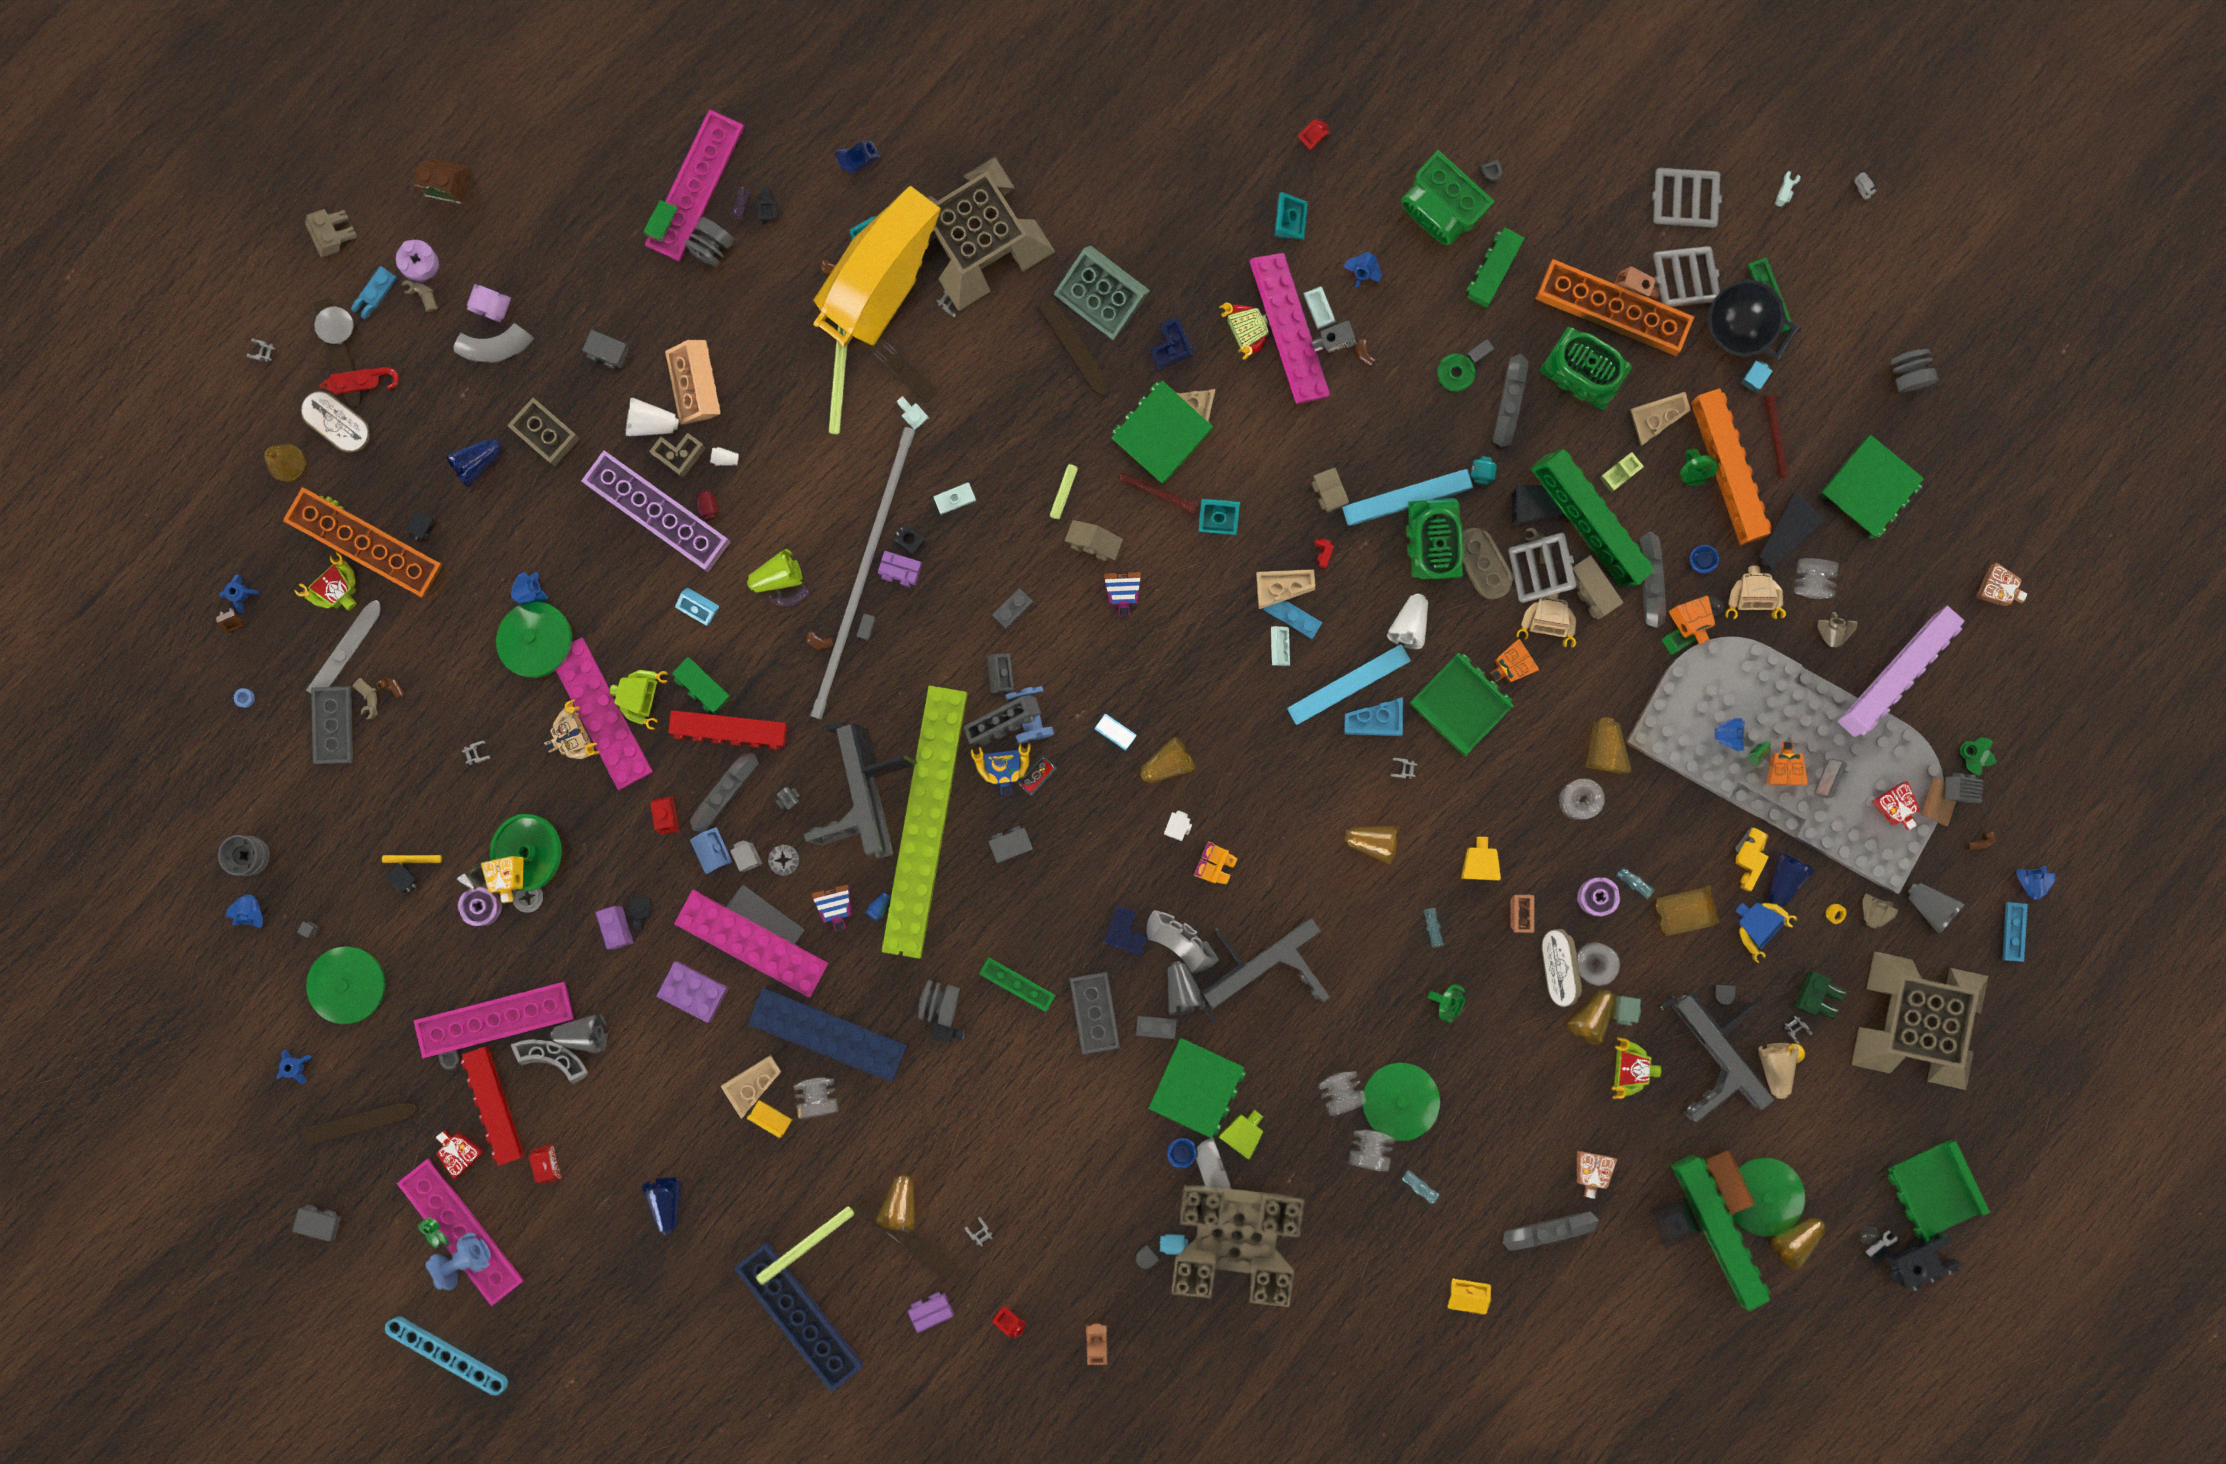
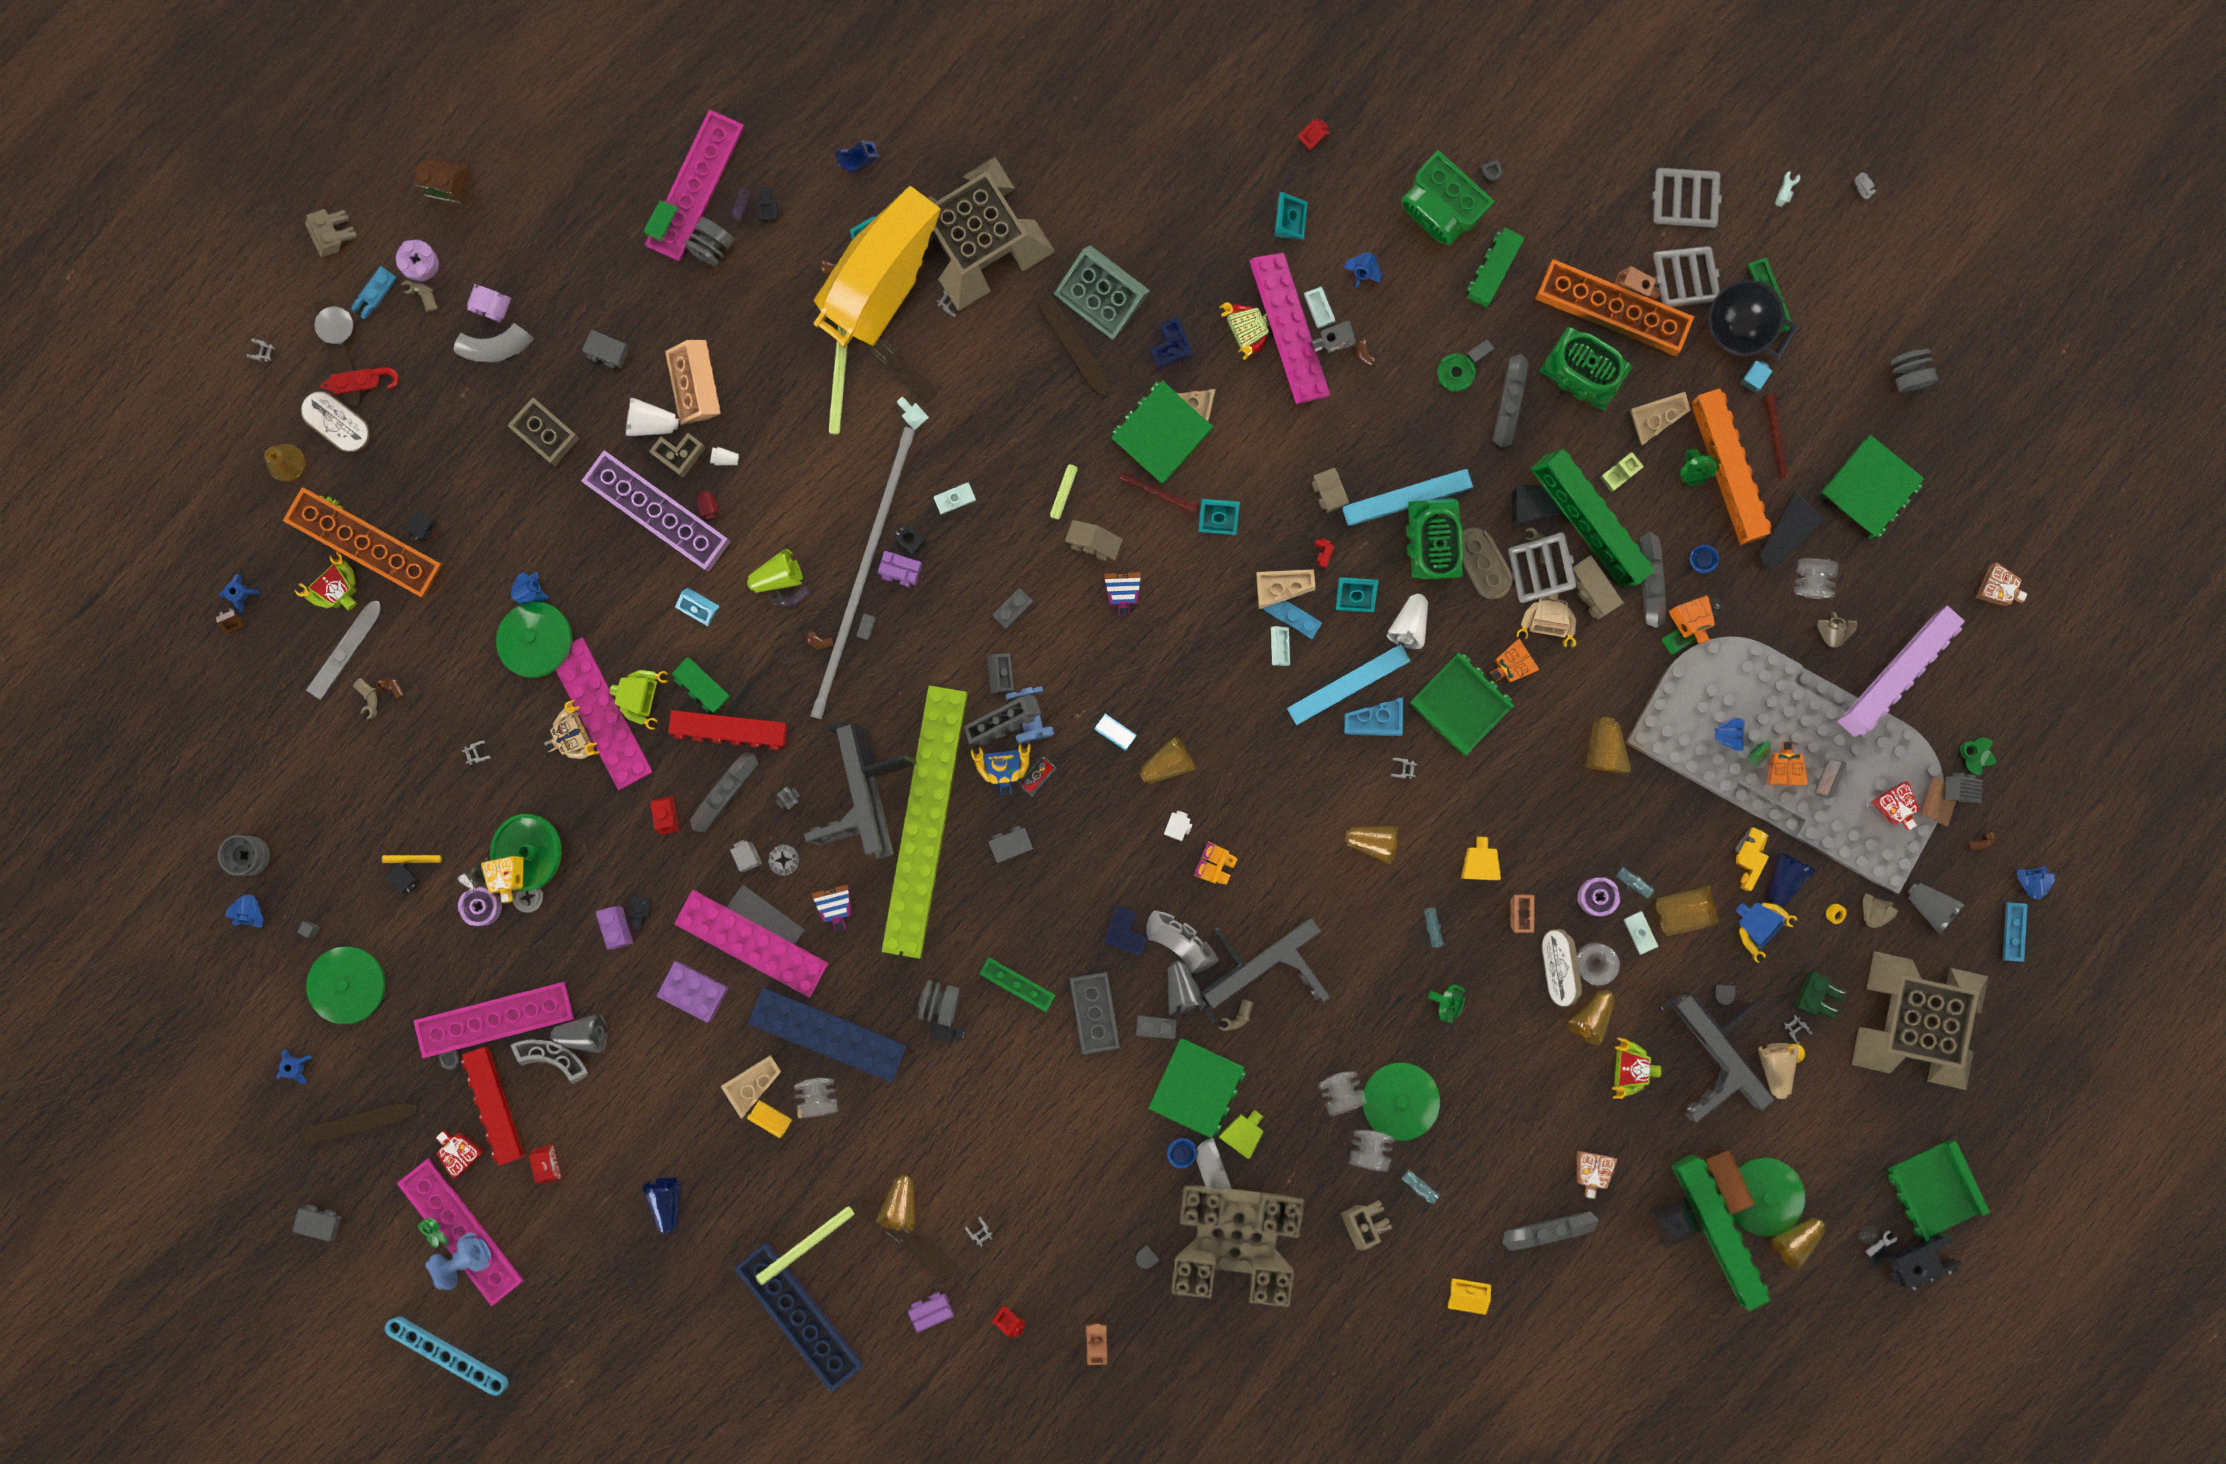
(244, 698): medium blue tile -> none
(332, 725): dark grey tile -> none
(473, 460): clear blue cone -> none
(711, 850): medium blue panel -> none
(878, 908): blue cone -> none
(1173, 1244): medium azure brick -> none
(1241, 1019): none -> dark tan piece
(1356, 594): none -> teal slope
(1360, 1226): none -> dark tan brick
(1483, 471): teal head -> none
(1570, 798): clear wheel -> none
(1626, 1010): sand green brick -> none
(1640, 932): none -> light aqua plate
(1756, 592): tan torso -> none

